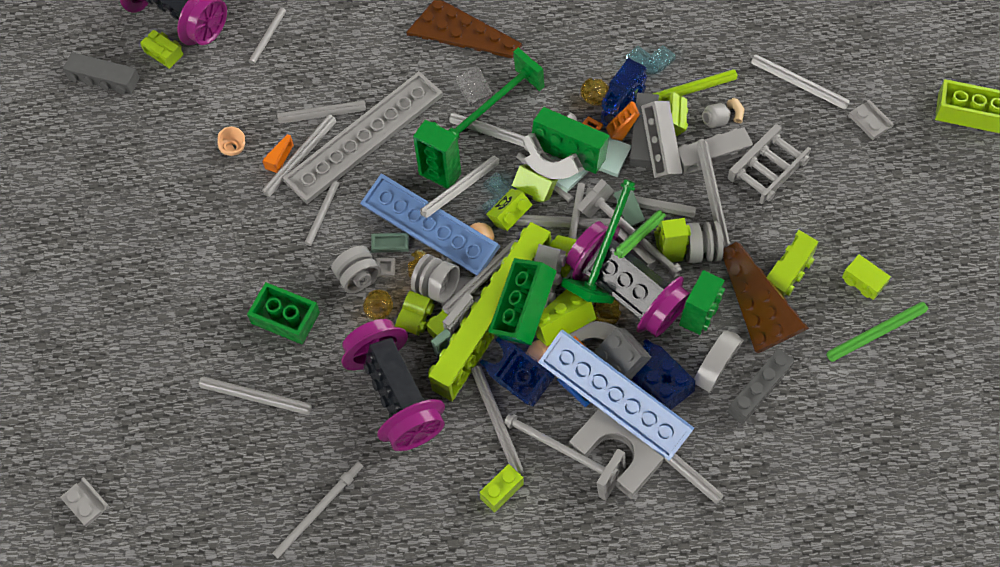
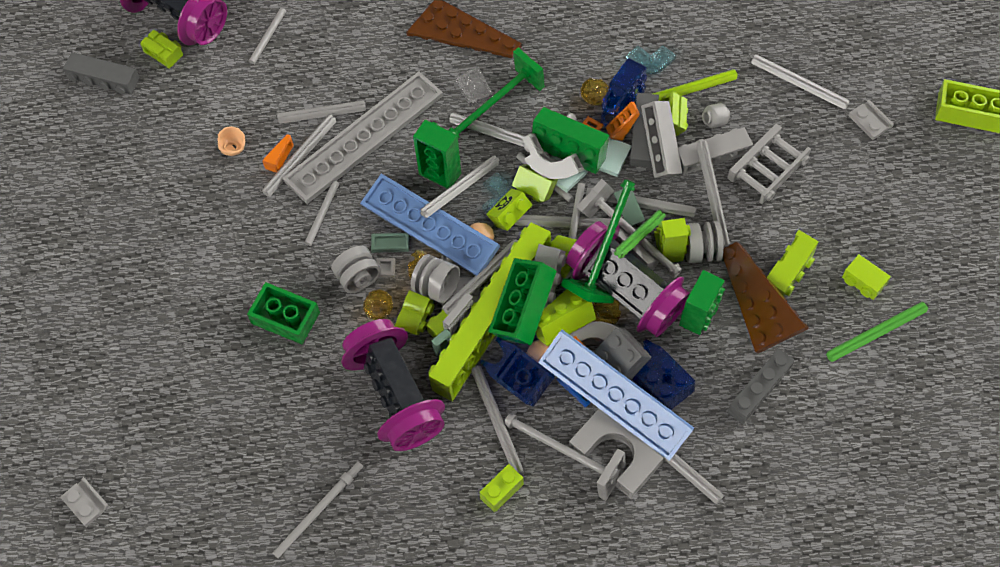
(255, 395): light grey axle -> none
(717, 360): light grey arch -> none
(738, 108): tan arm -> none

